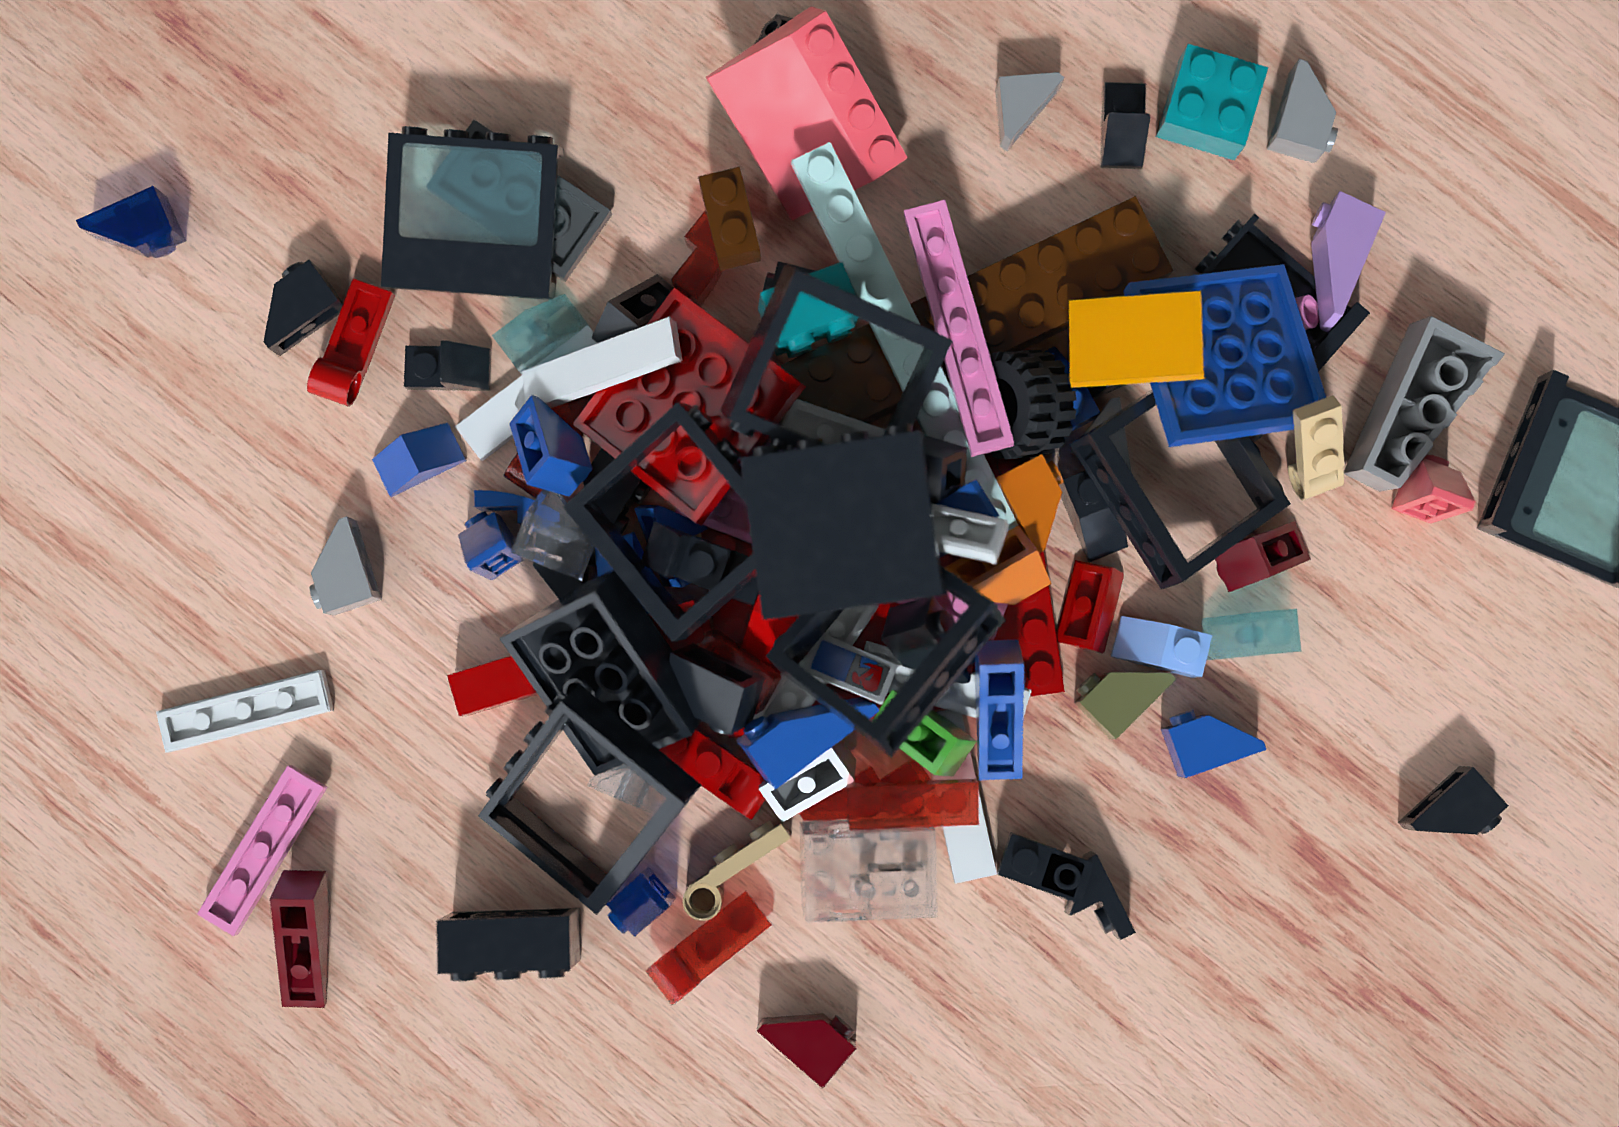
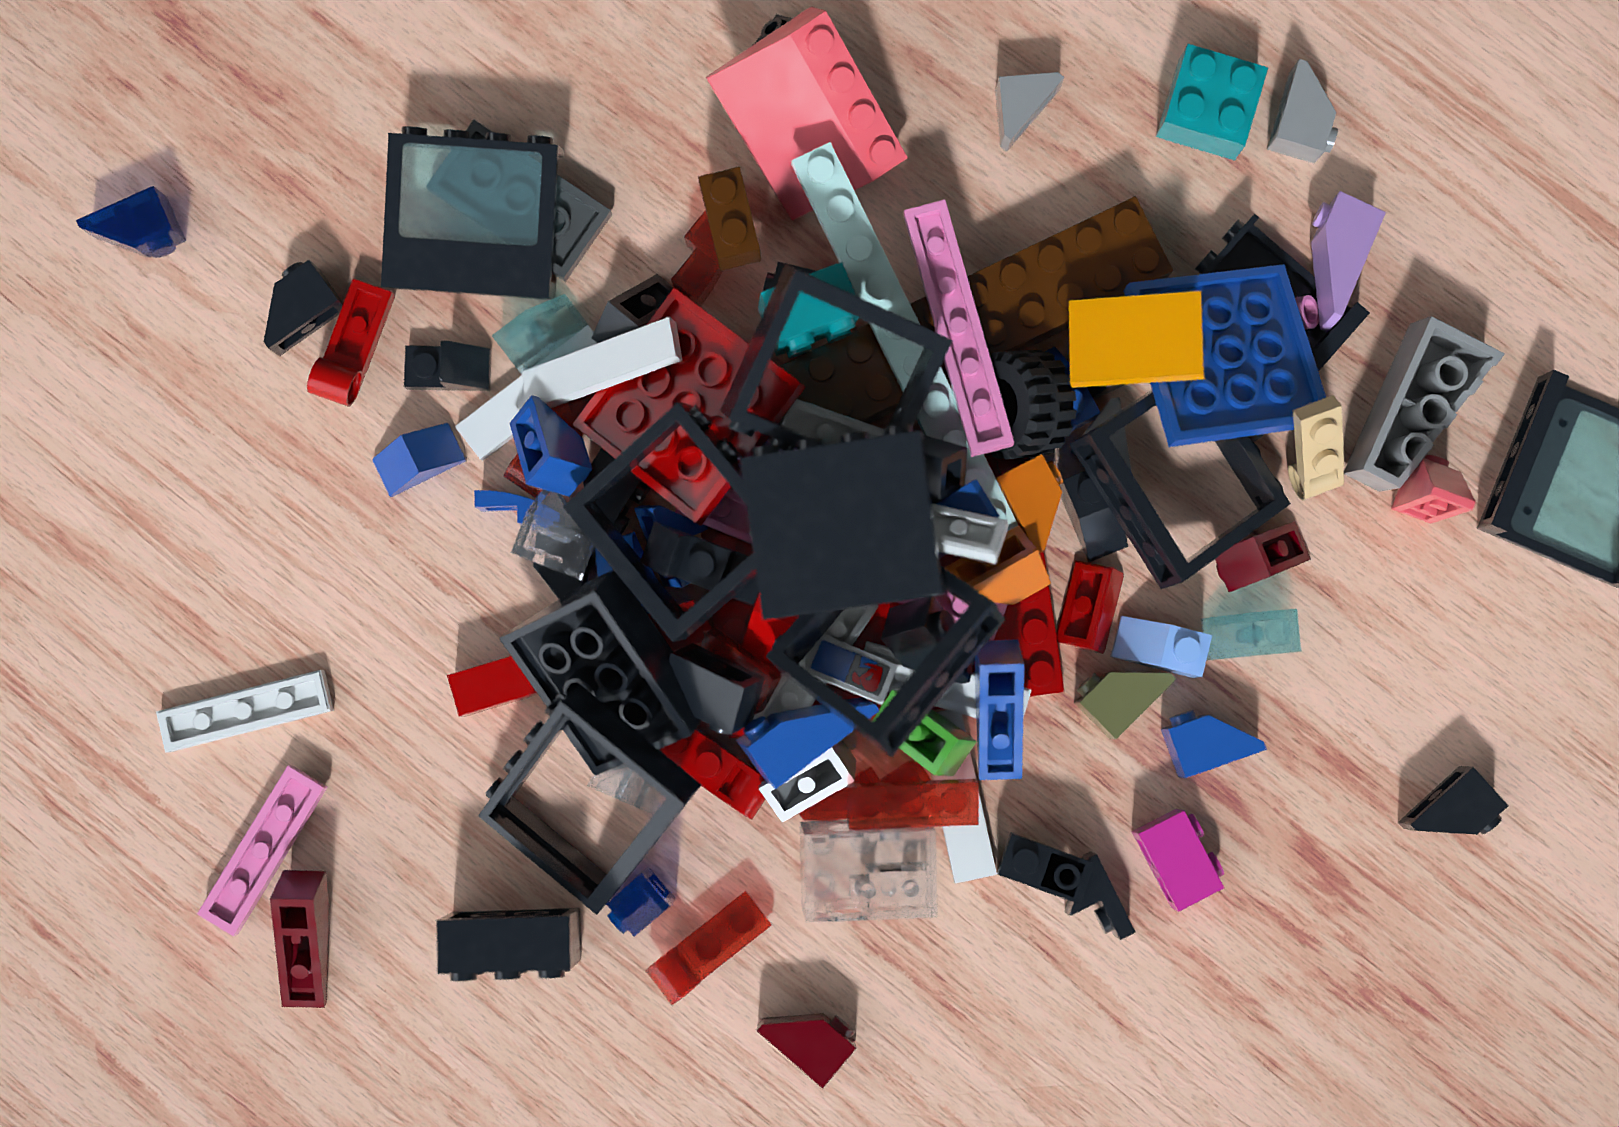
(343, 572): light grey slope -> none
(488, 545): blue slope -> none
(732, 861): tan plate -> none
(1124, 125): black slope -> none
(1179, 858): none -> dark pink brick

